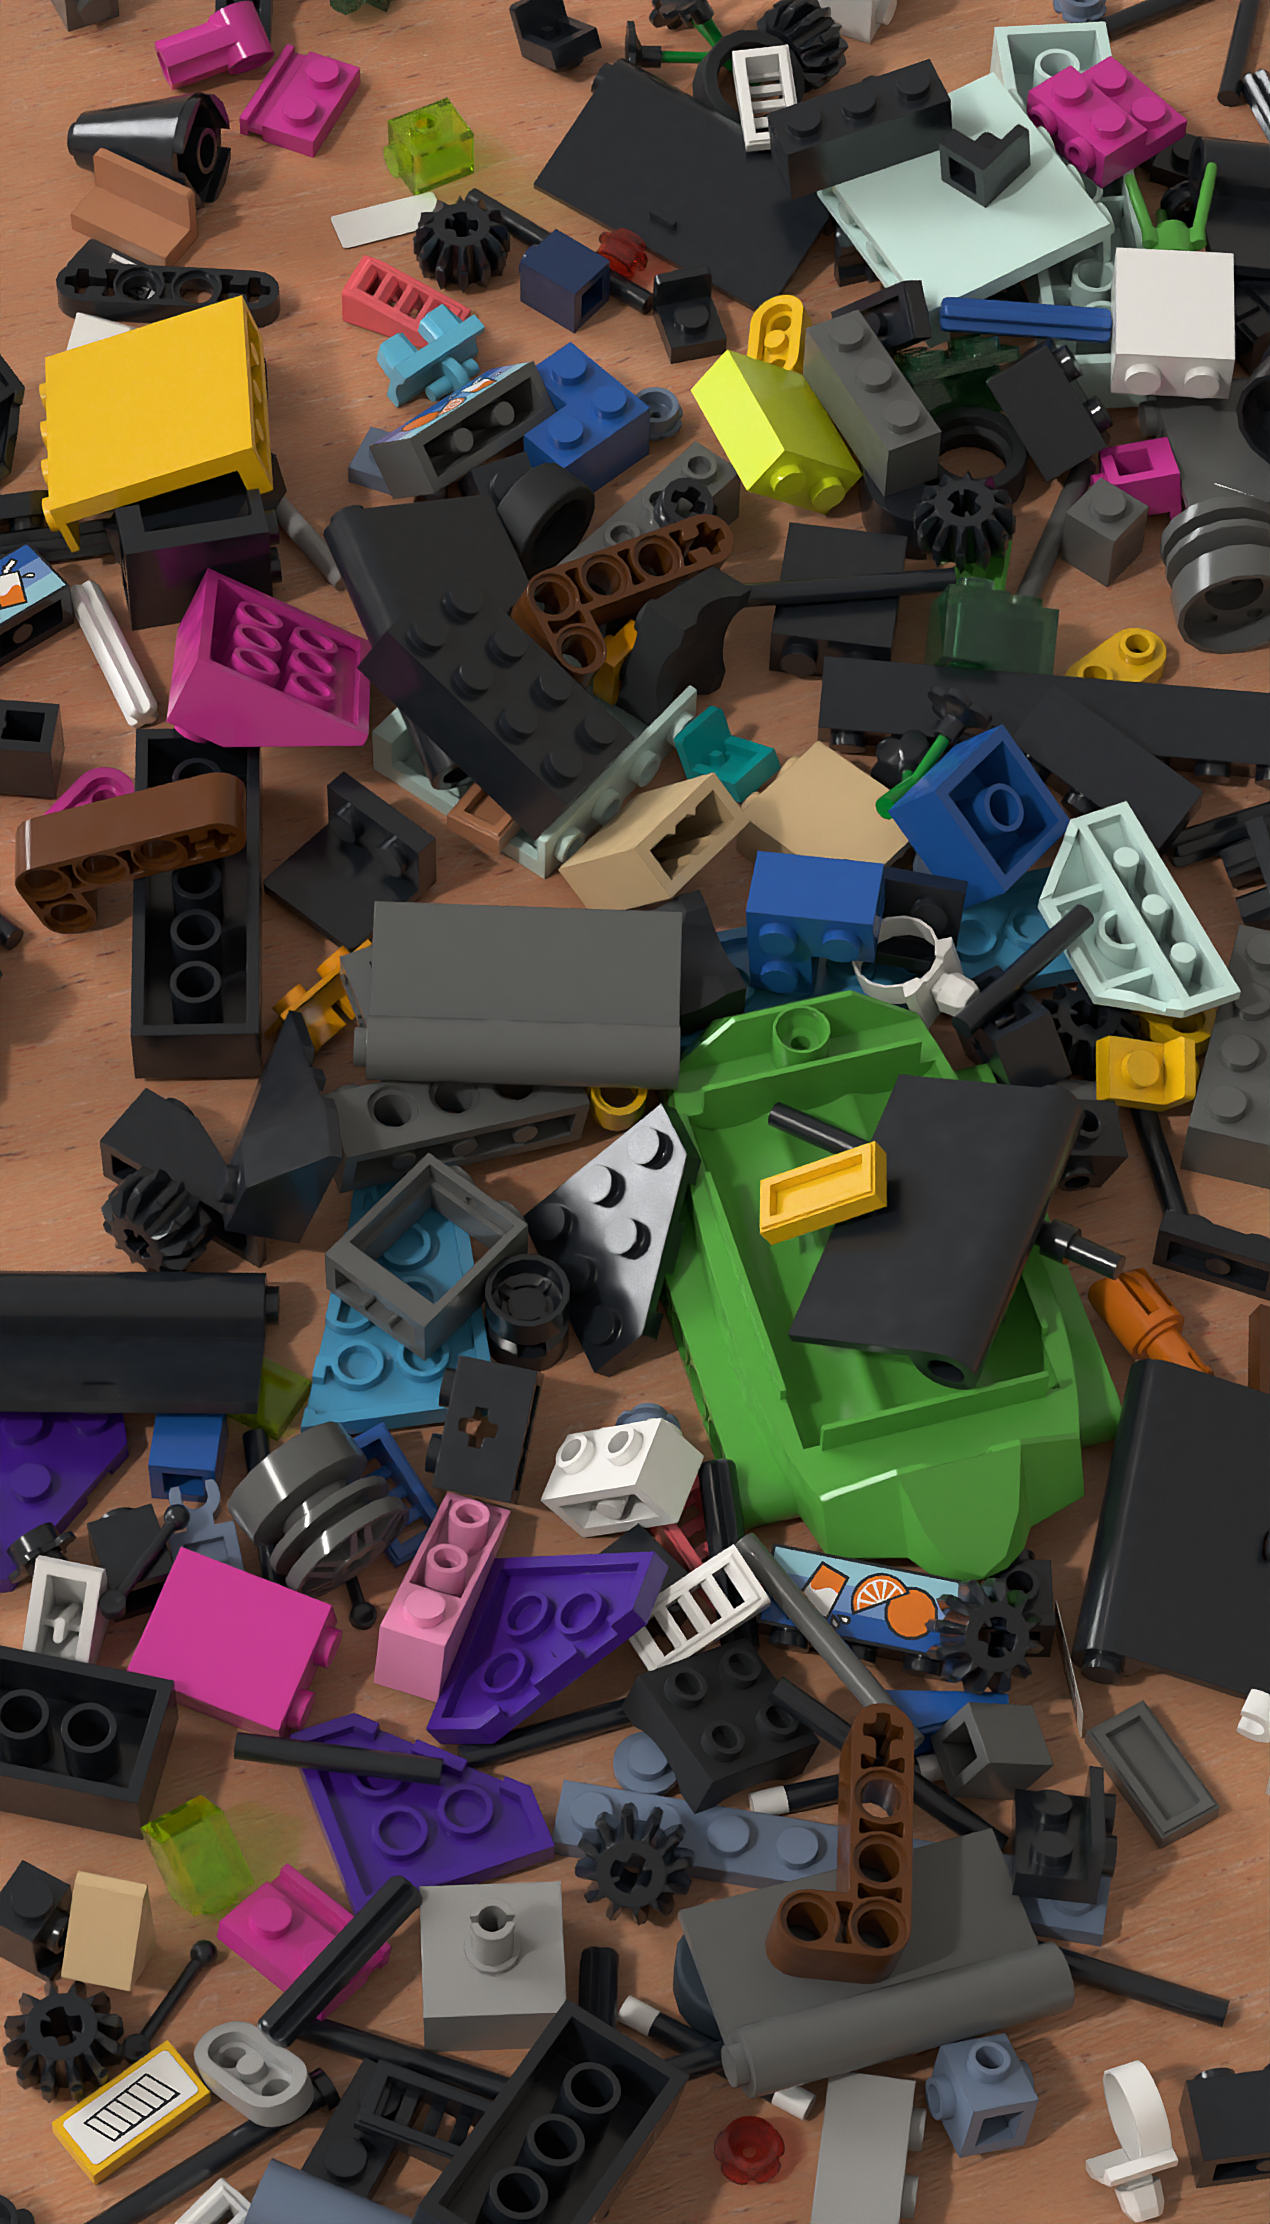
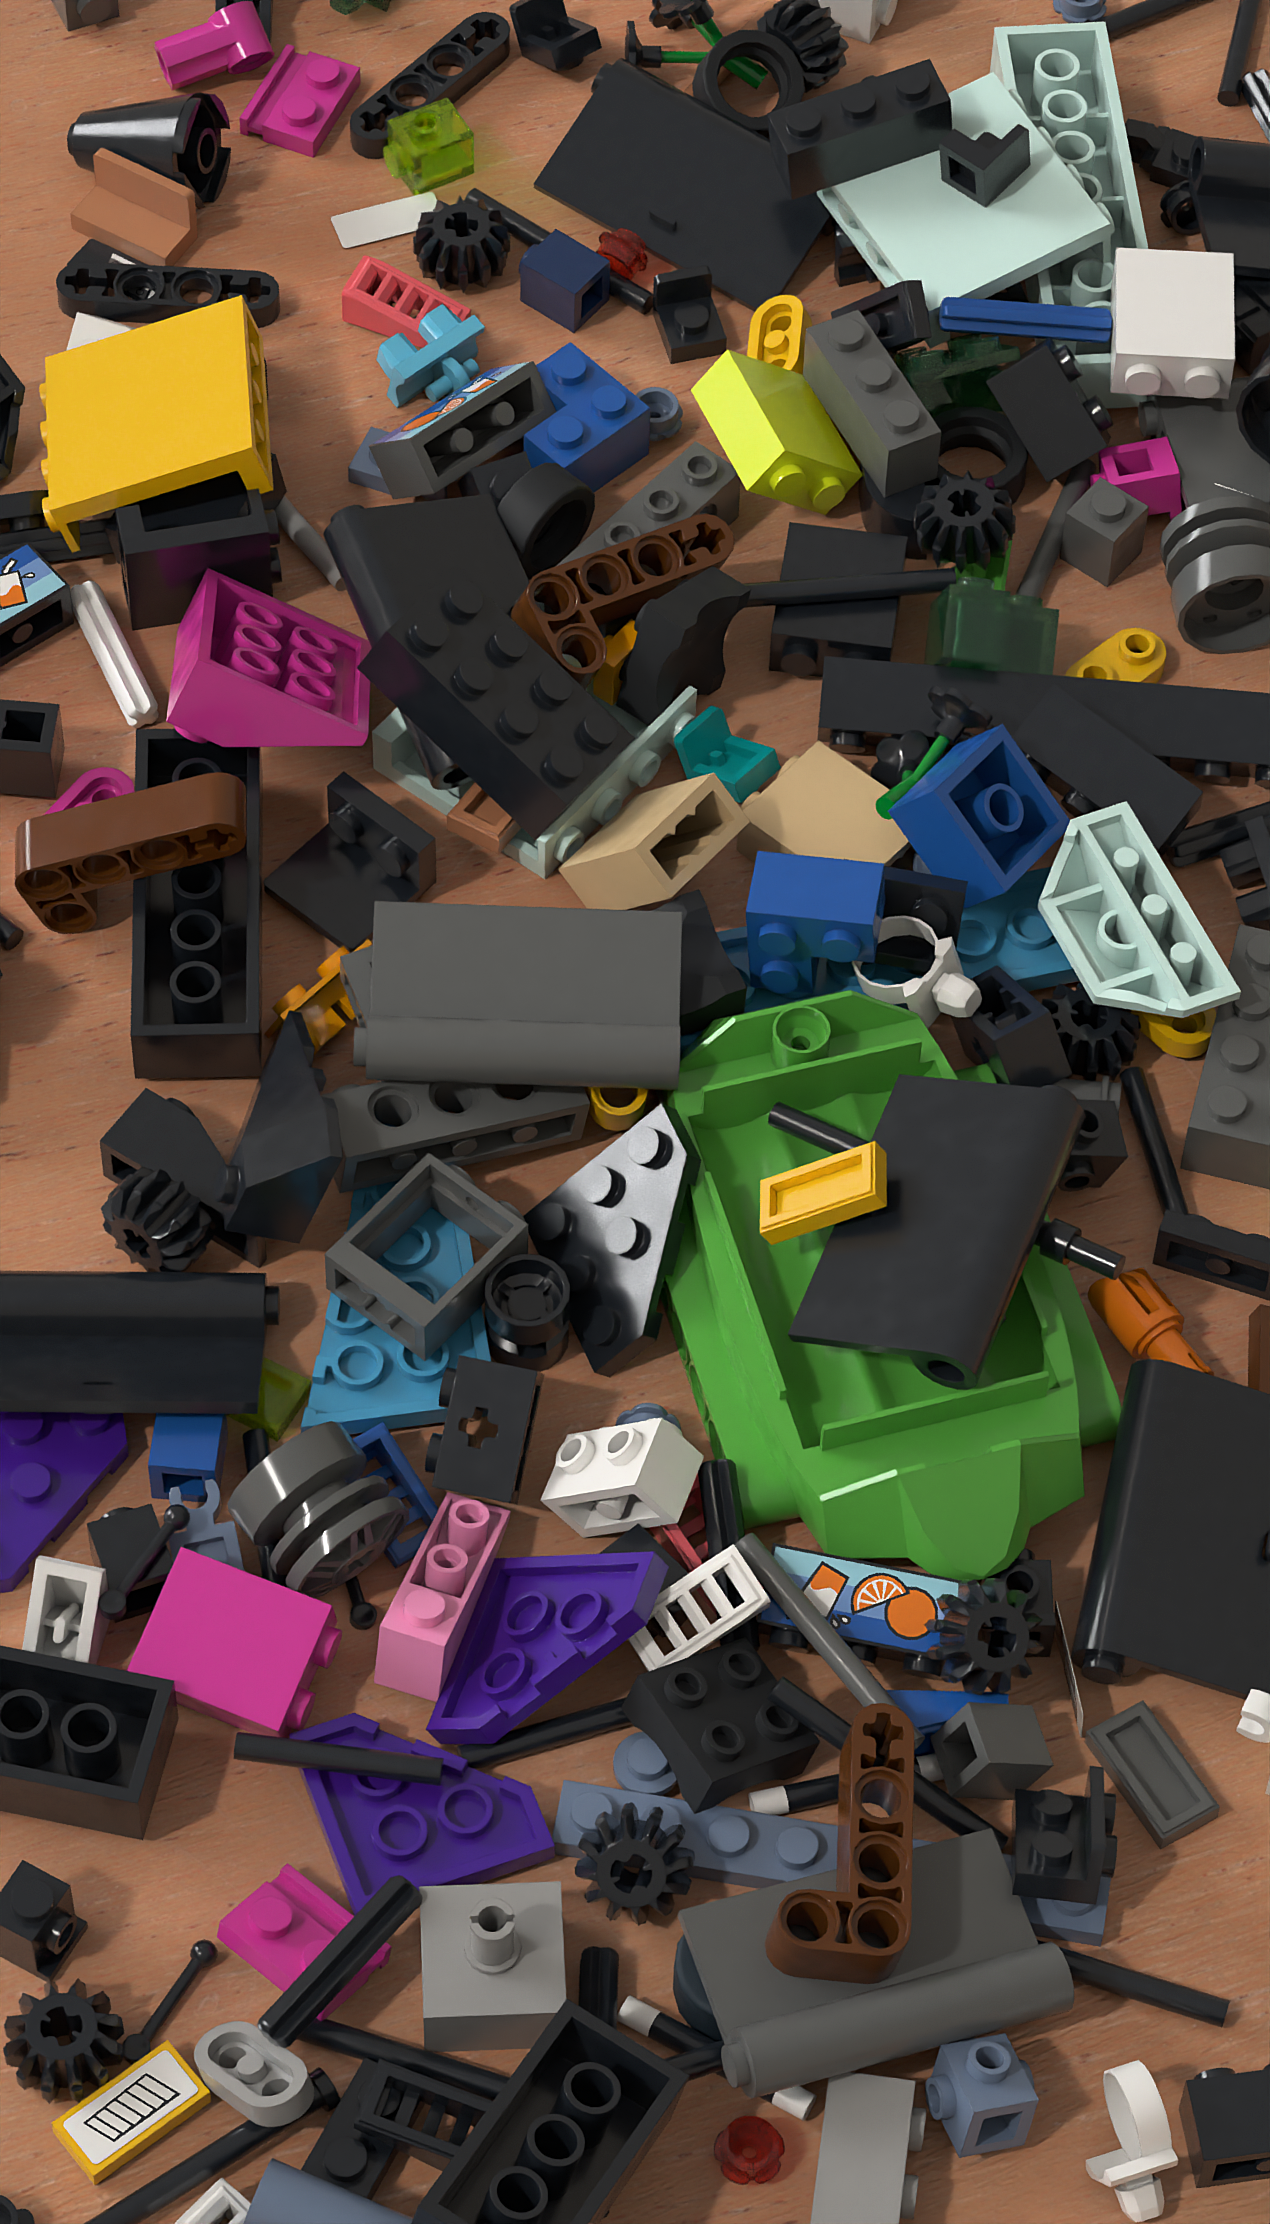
(42, 1541): black plate -> none
(108, 1932): tan slope -> none
(198, 1856): clear neon green brick -> none
(423, 80): none -> black beam
(687, 489): black bush -> none
(761, 66): white slope -> none
(1022, 971): black bar -> none
(1104, 119): dark pink plate -> none
(1146, 1072): yellow bracket -> none
(1173, 233): bright green plant -> none

